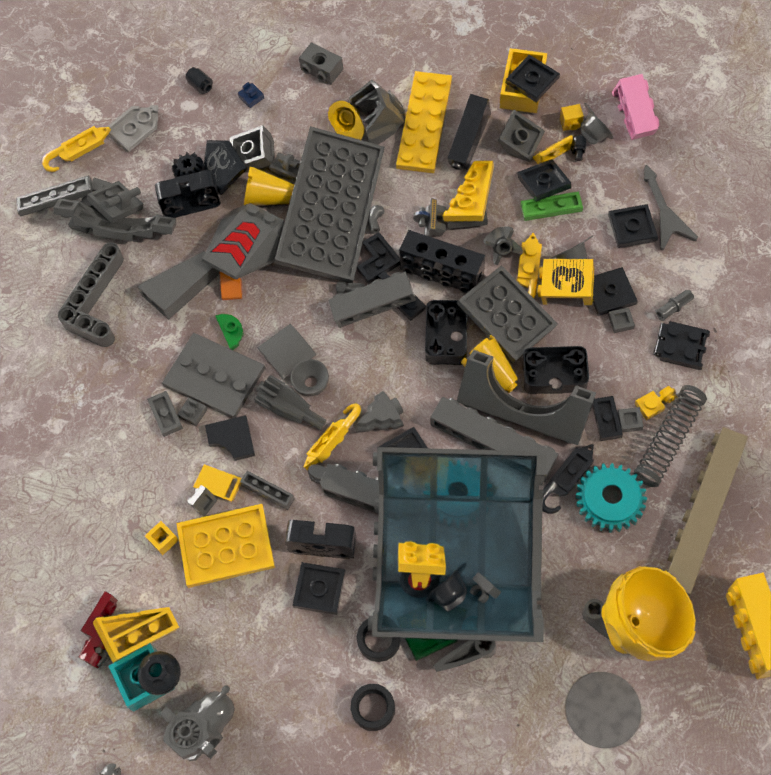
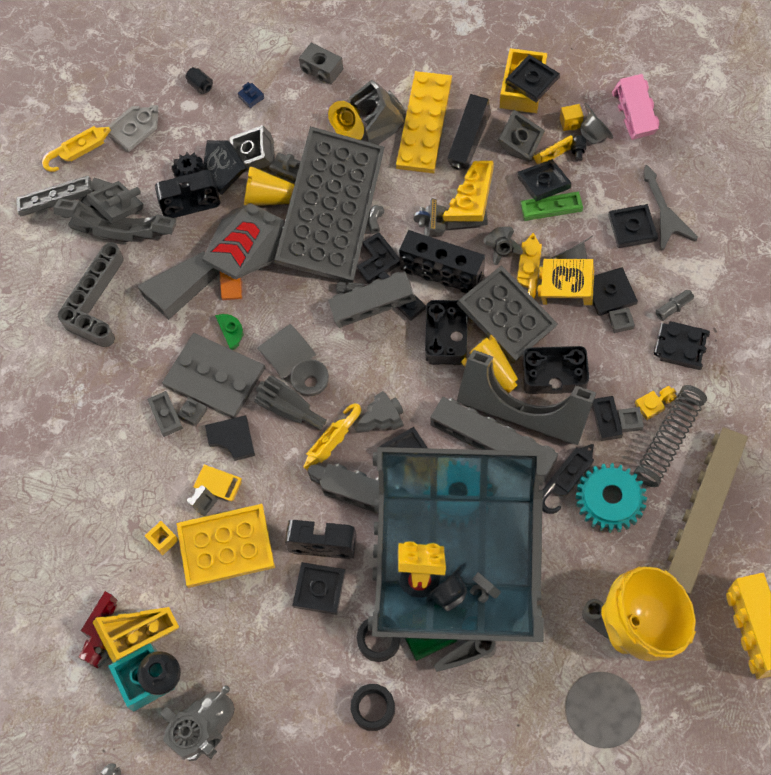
(267, 490): dark grey piece -> none

